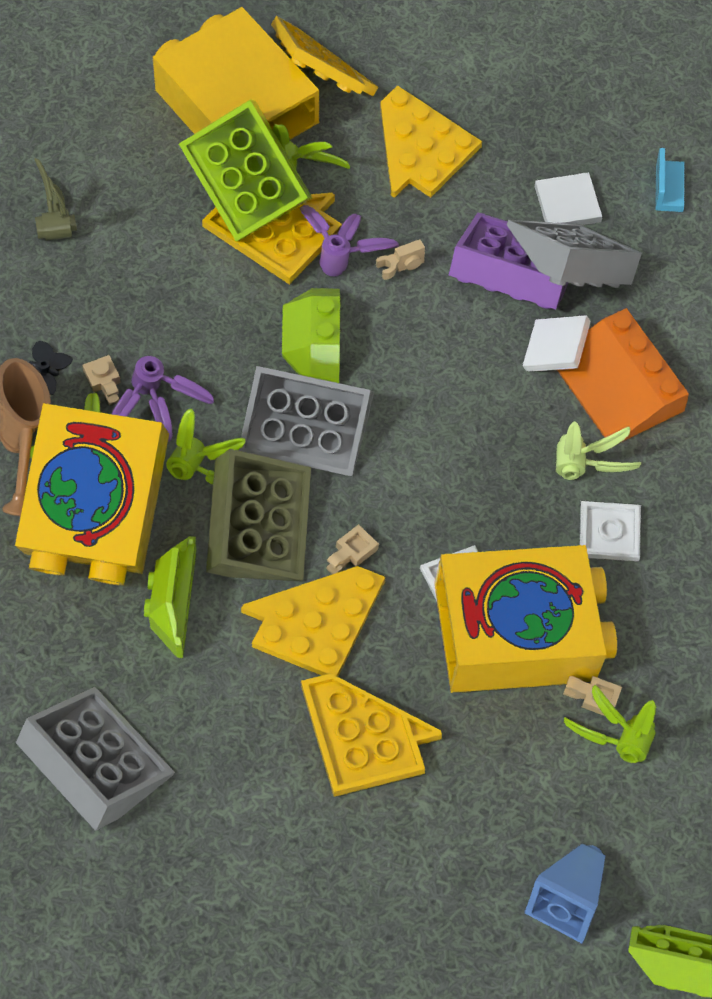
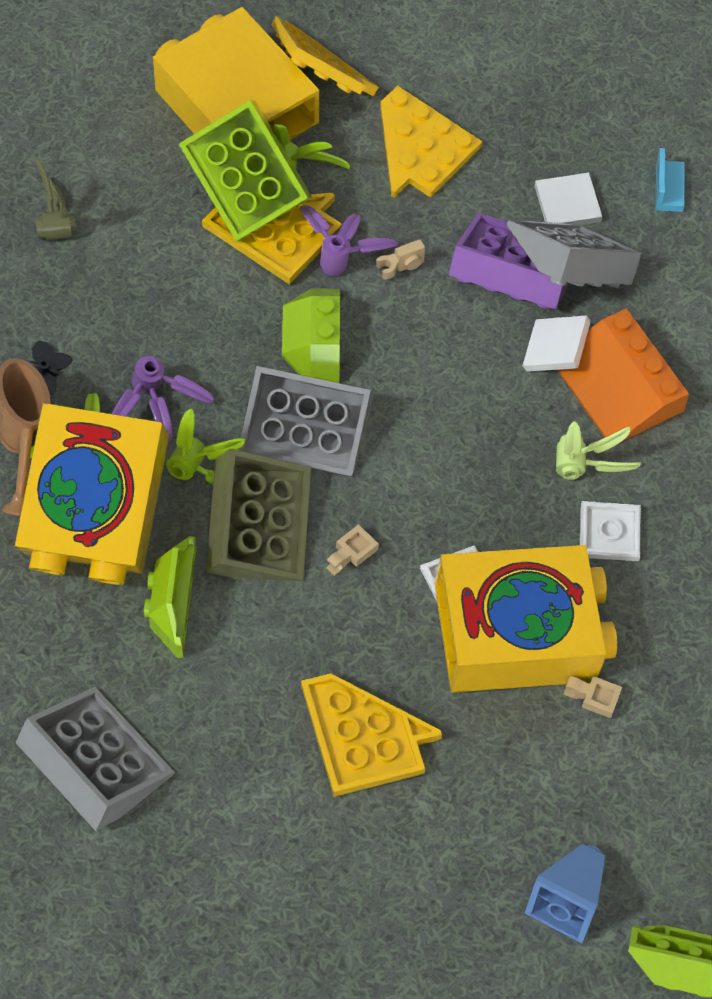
(103, 376): tan plate -> none
(316, 620): yellow wing -> none
(636, 735): lime plant -> none

